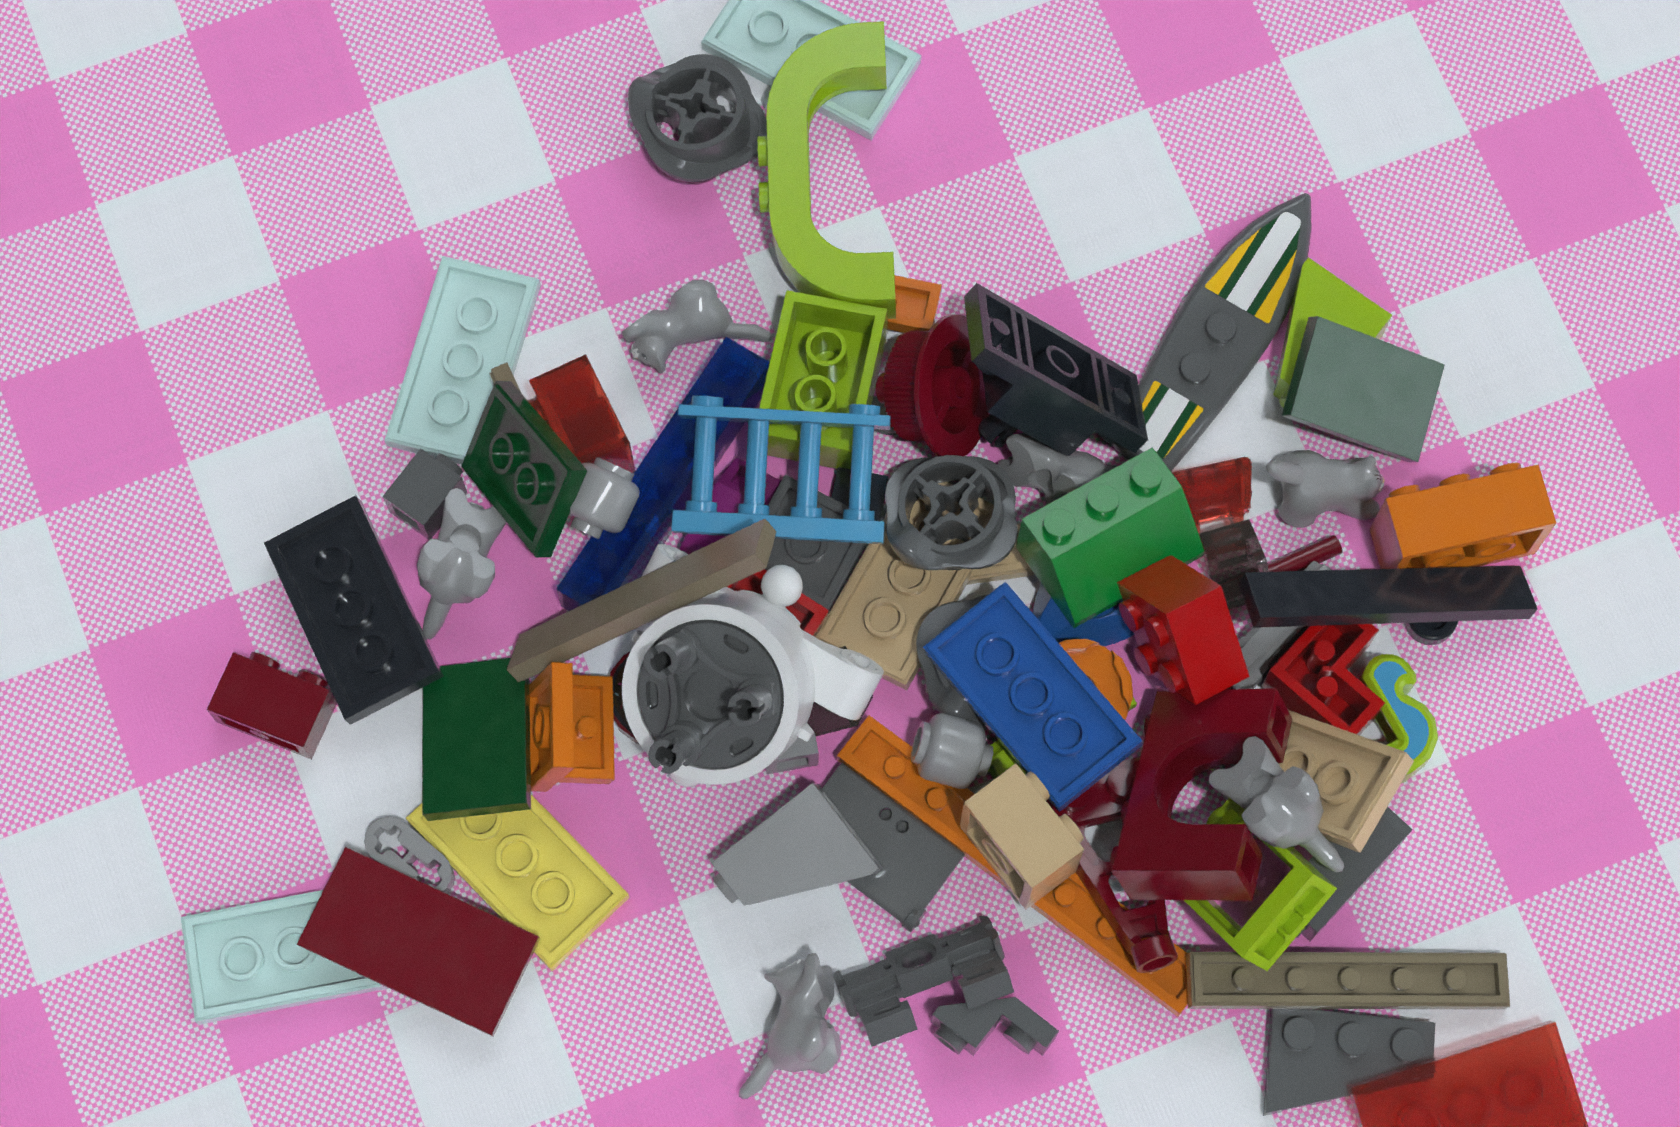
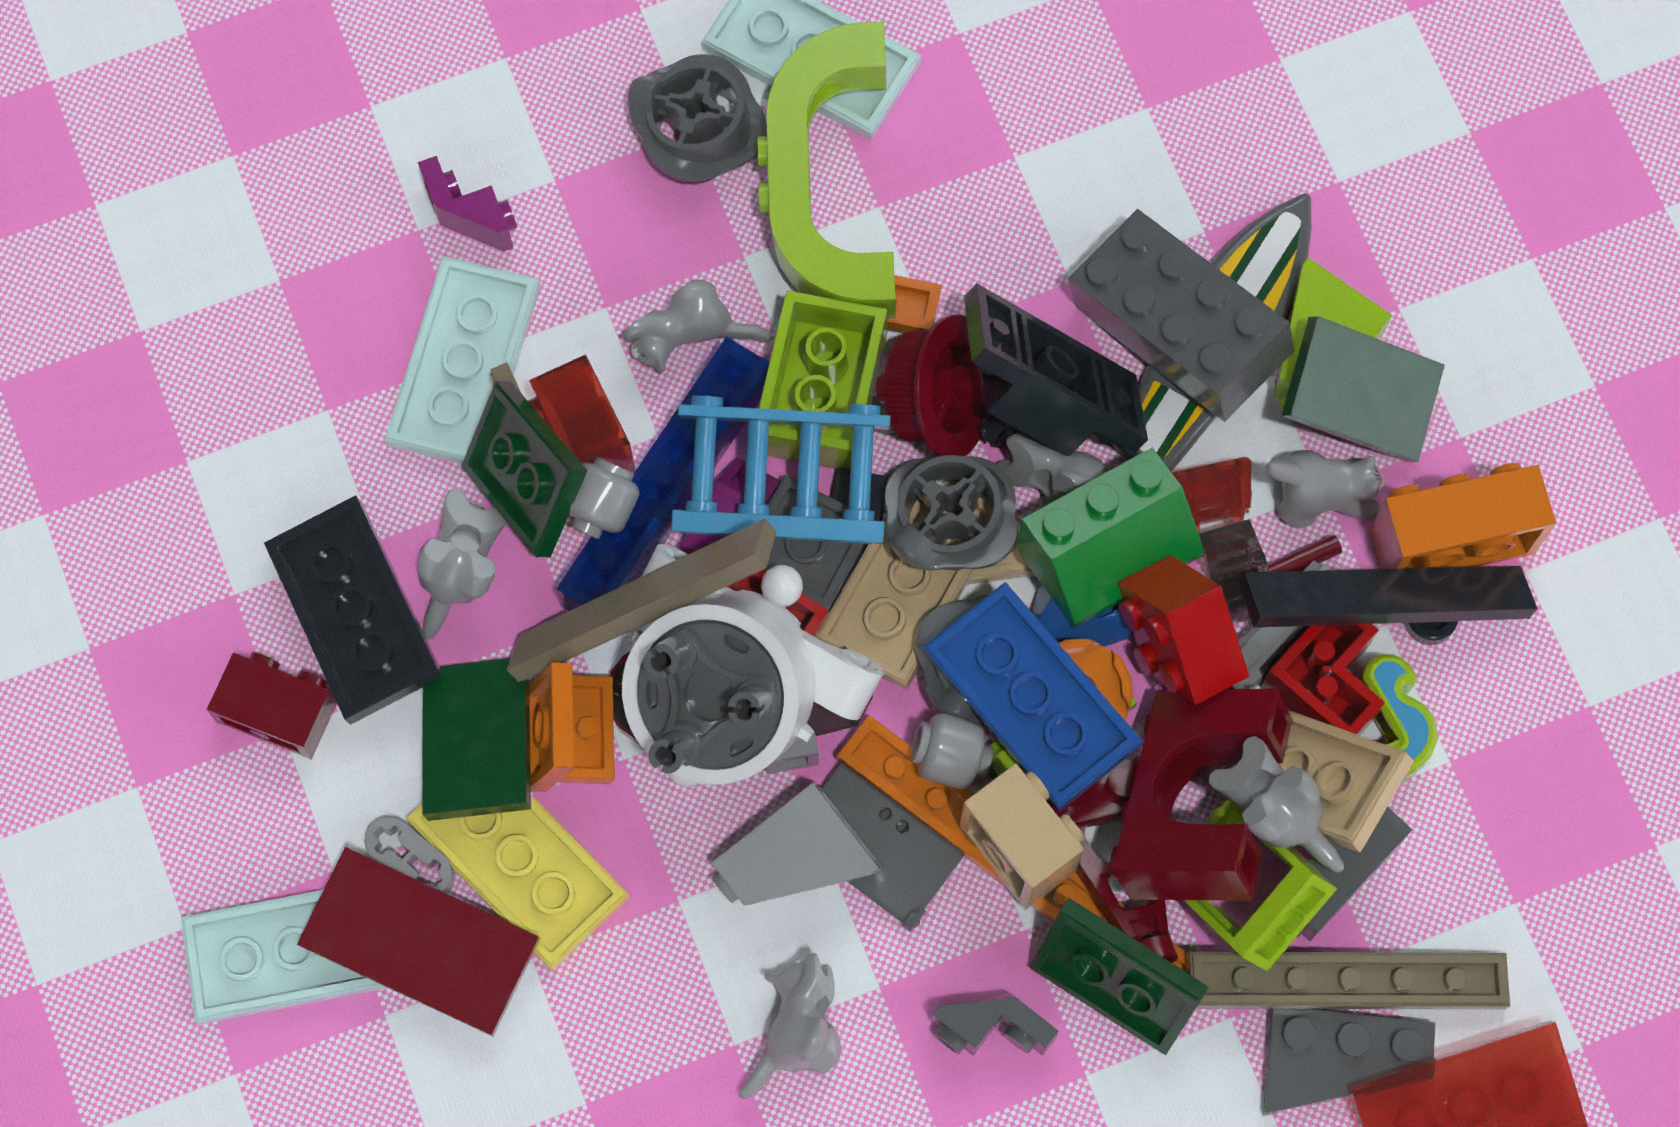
(421, 490): dark grey brick -> none
(473, 214): none -> magenta slope
(877, 988): dark grey piece -> none
(1118, 976): none -> dark green tile
(1181, 314): none -> dark grey brick

